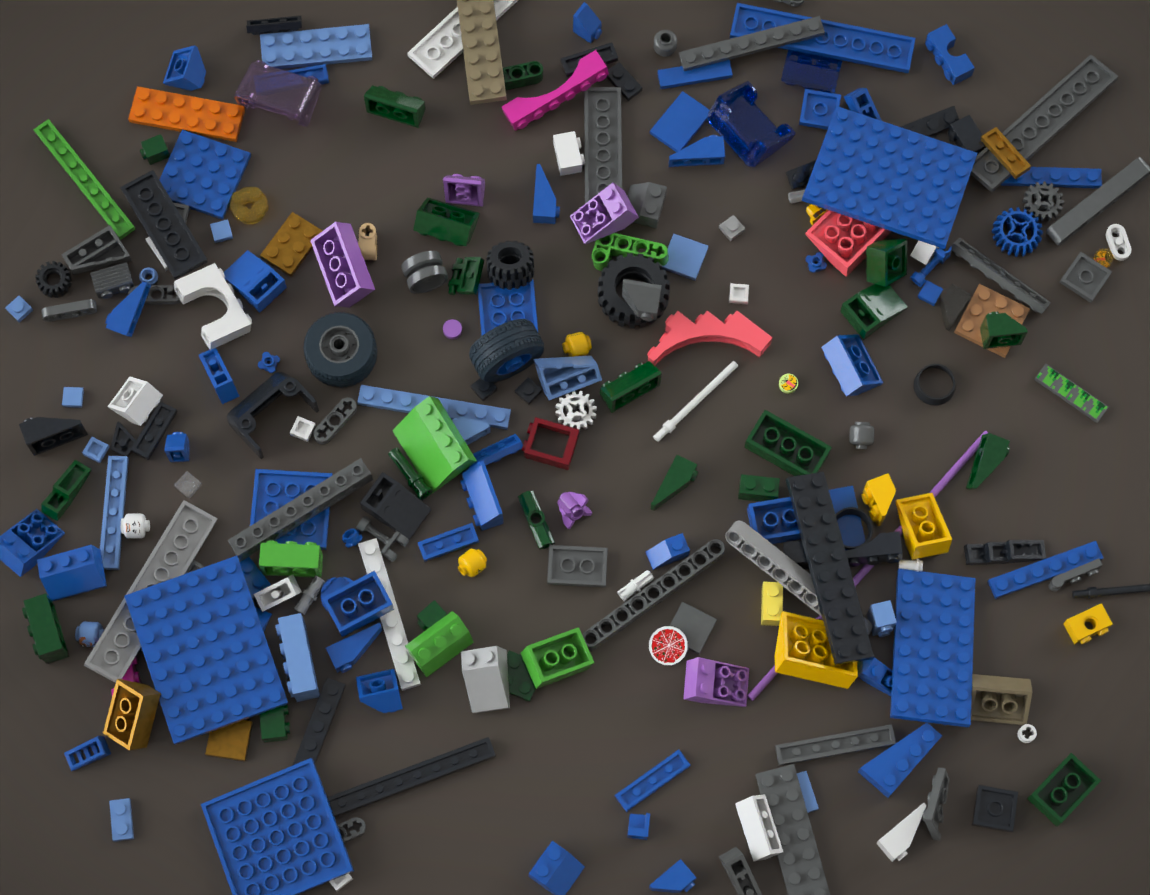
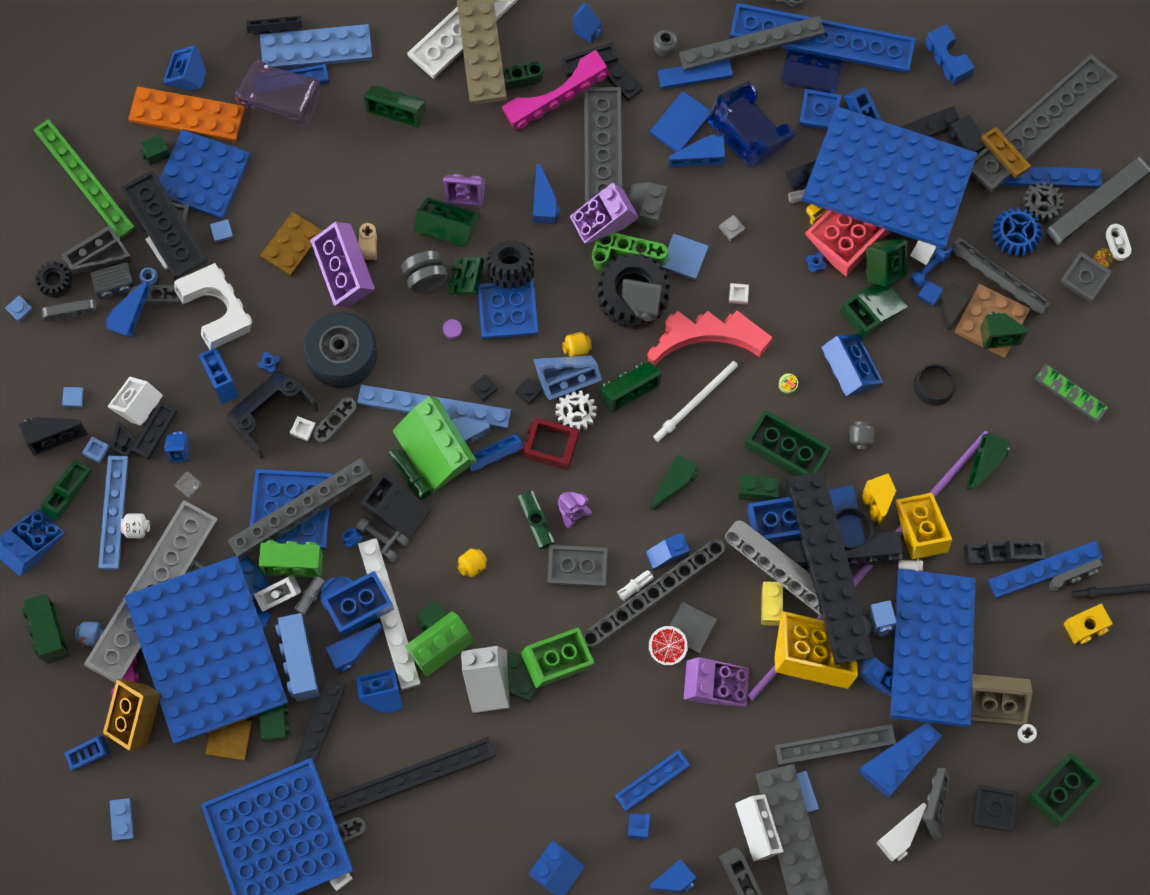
(72, 572): blue slope -> none
(252, 195): clear yellow plate -> none
(255, 280): blue slope -> none
(448, 542): blue plate -> none
(482, 497): slope -> none
(506, 350): black wheel -> none
(567, 153): white brick -> none

